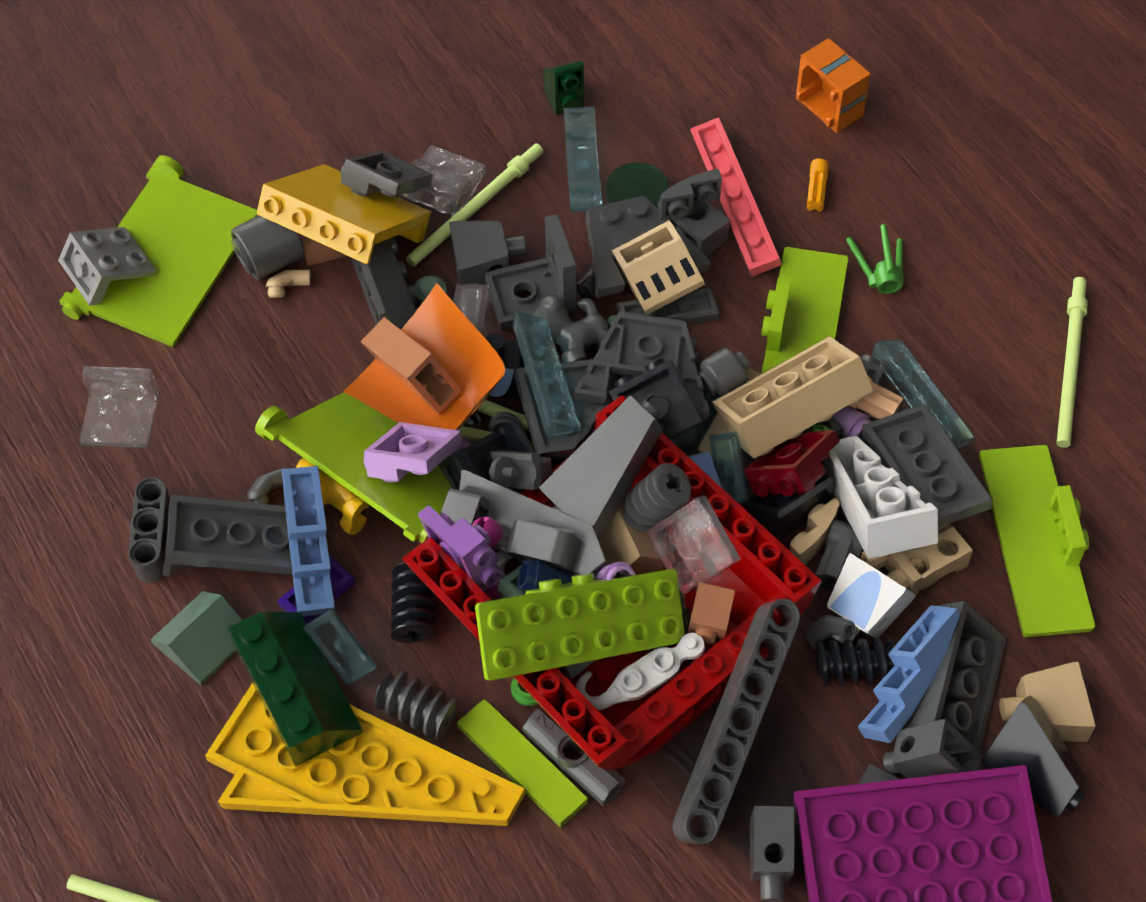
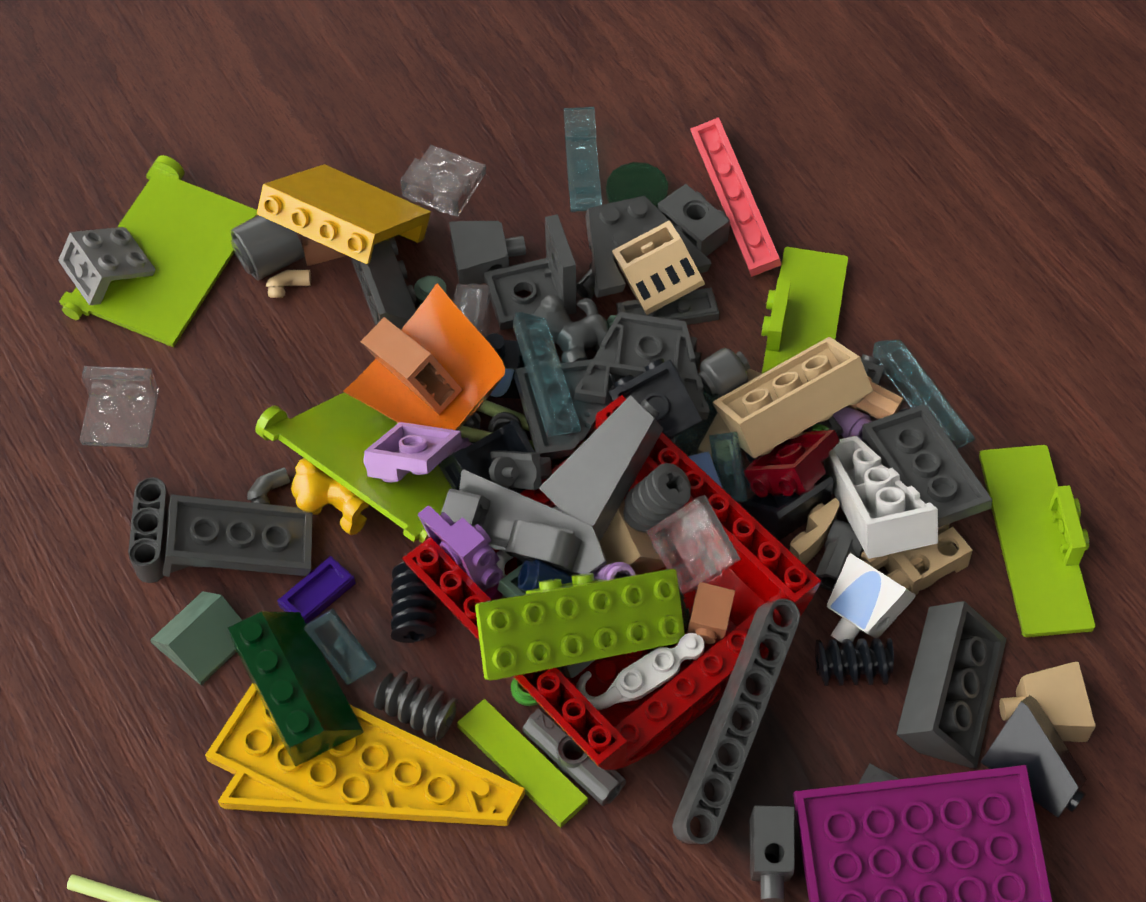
(307, 540): medium blue slope -> none
(382, 173): dark grey plate -> none
(492, 528): dark pink hinge -> none
(515, 168): yellowish green bar -> none
(564, 85): dark green slope -> none
(679, 198): dark grey slope -> none
(817, 186): light orange piece -> none
(826, 626): dark grey arm -> none
(832, 85): orange container -> none
(887, 275): bright green plant -> none
(914, 668): medium blue slope -> none
(931, 751): dark grey torso -> none
(1076, 309): yellowish green bar -> none

